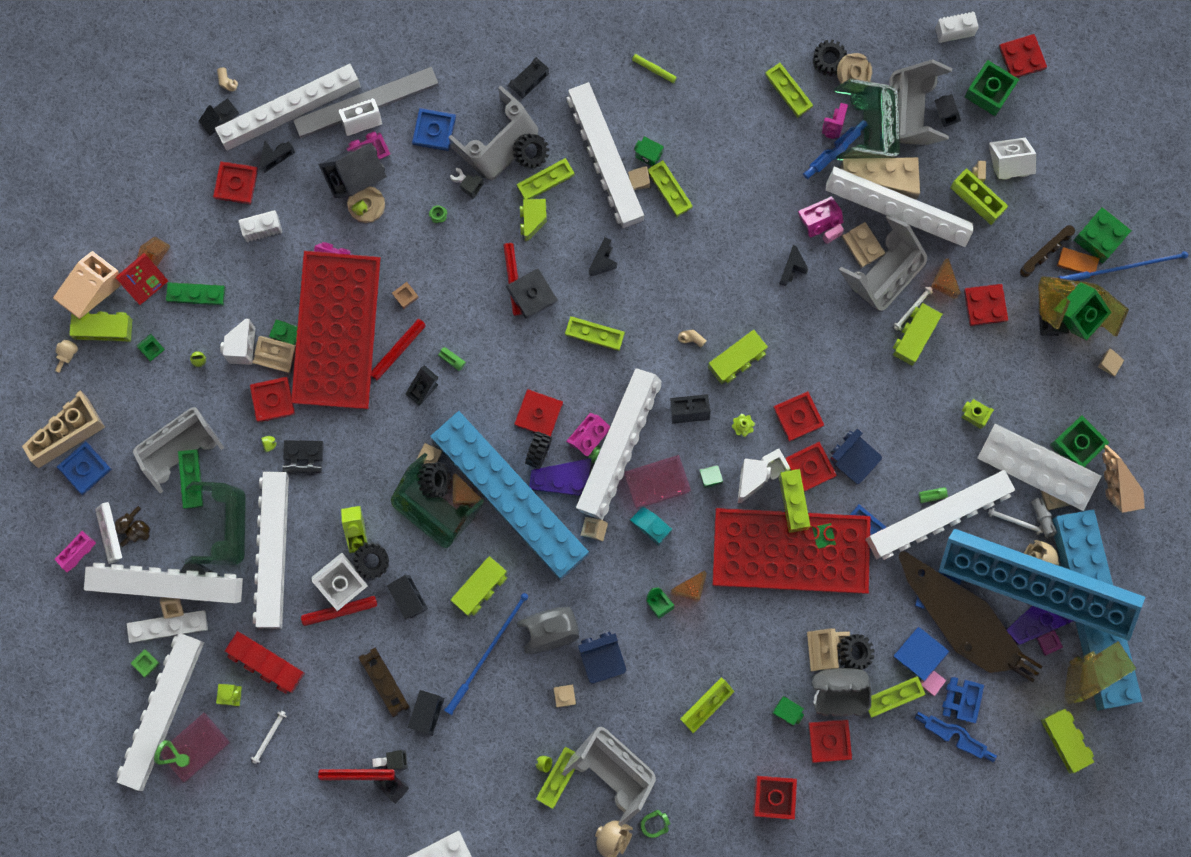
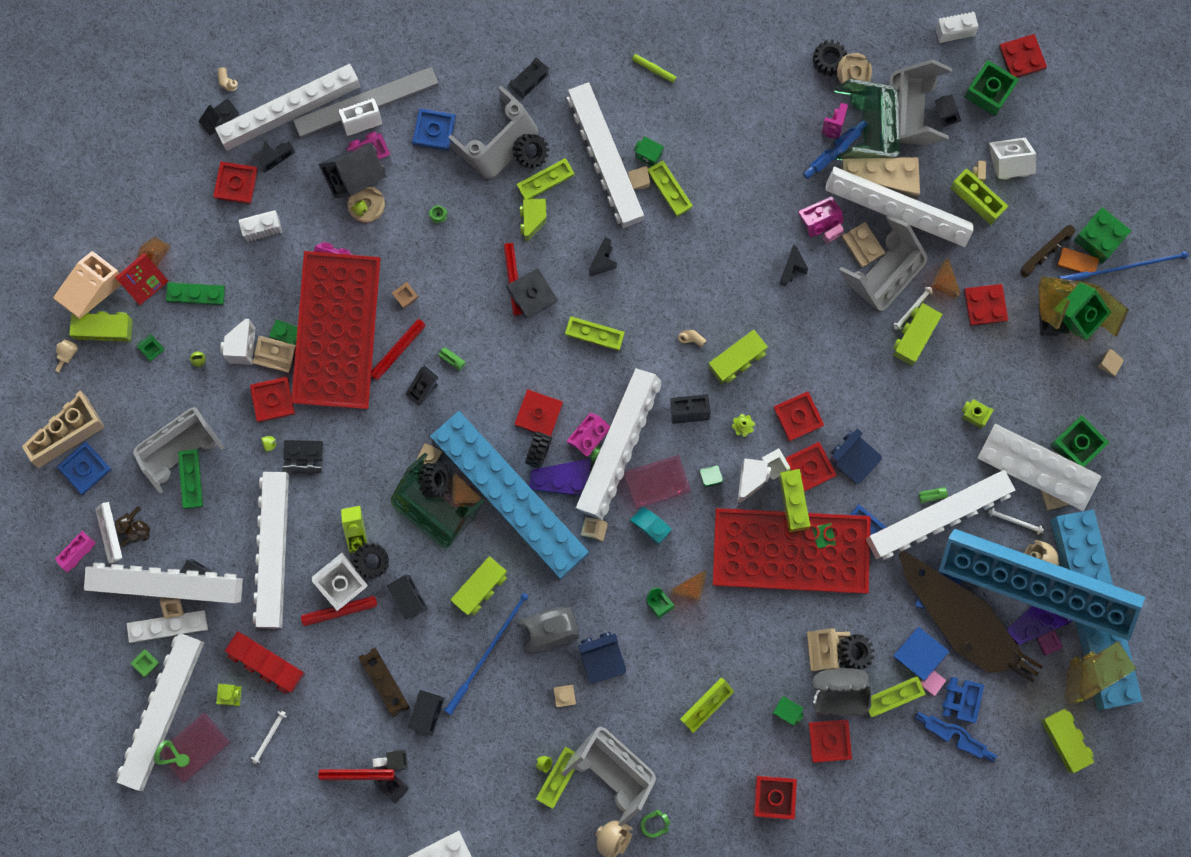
(232, 549): clear green windscreen -> none
(469, 185): pearl dark grey piece -> none
(788, 90): lime plate -> none
(1044, 517): light grey pin -> none
(1122, 486): light nougat slope -> none

